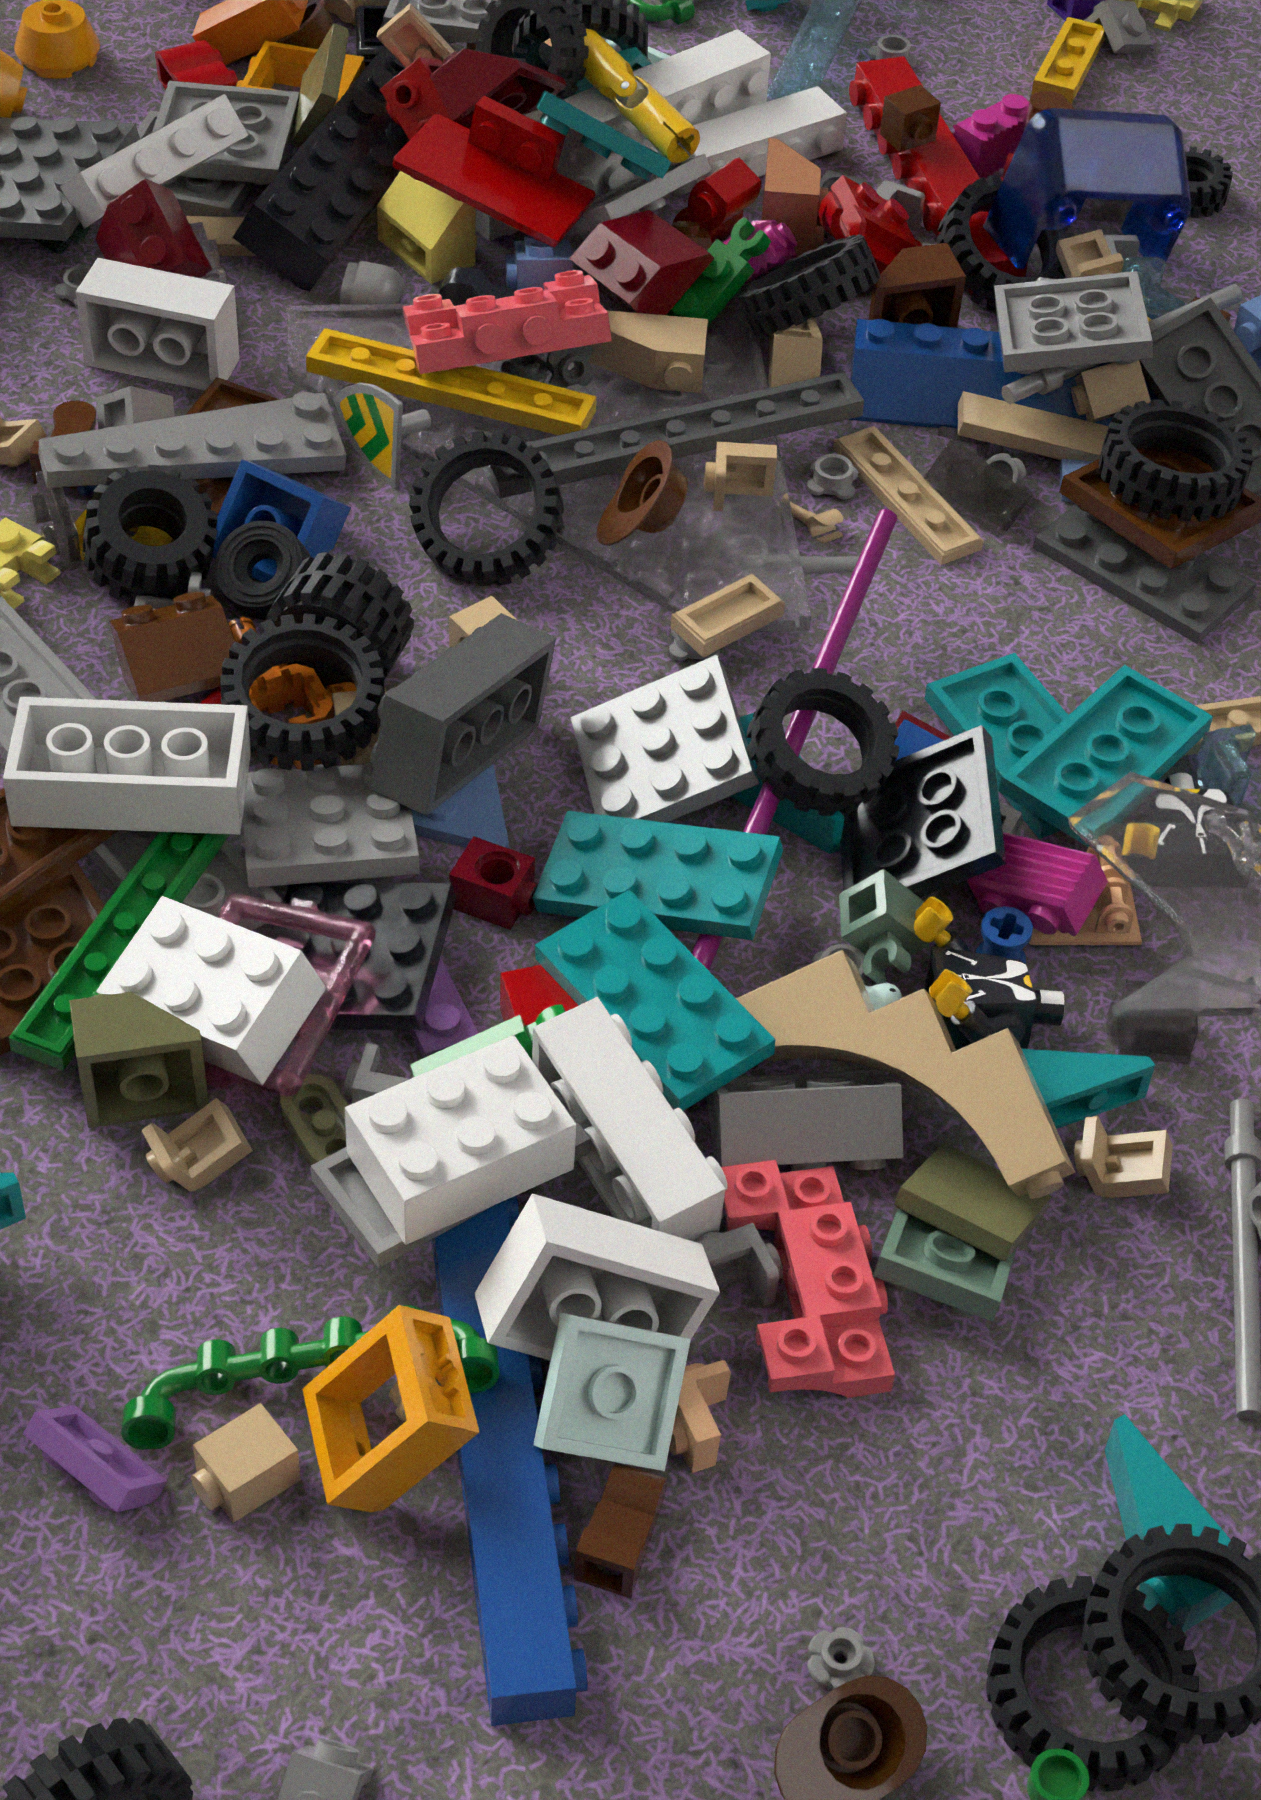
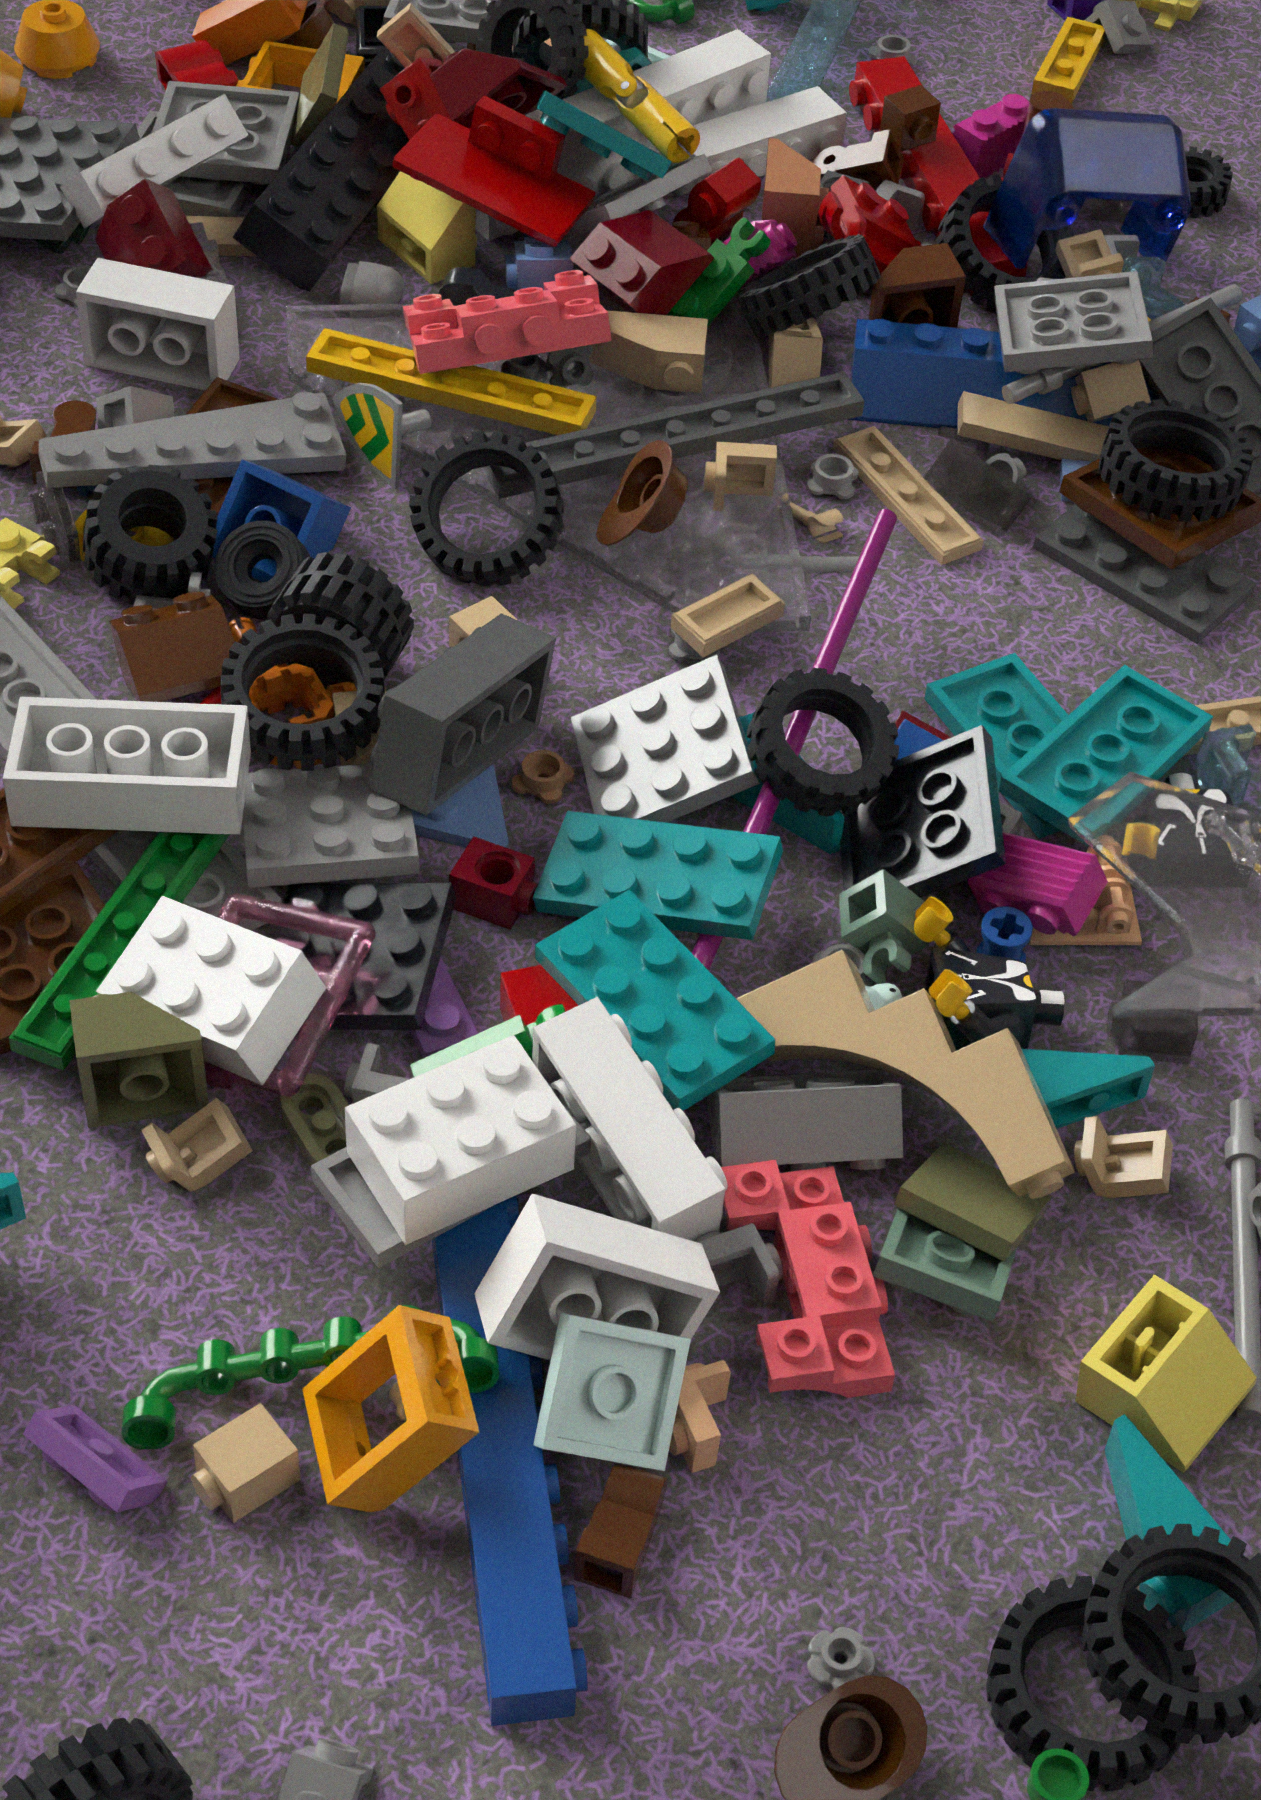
(543, 764): none -> medium nougat plate
(865, 161): none -> leg
(1167, 1372): none -> light yellow slope

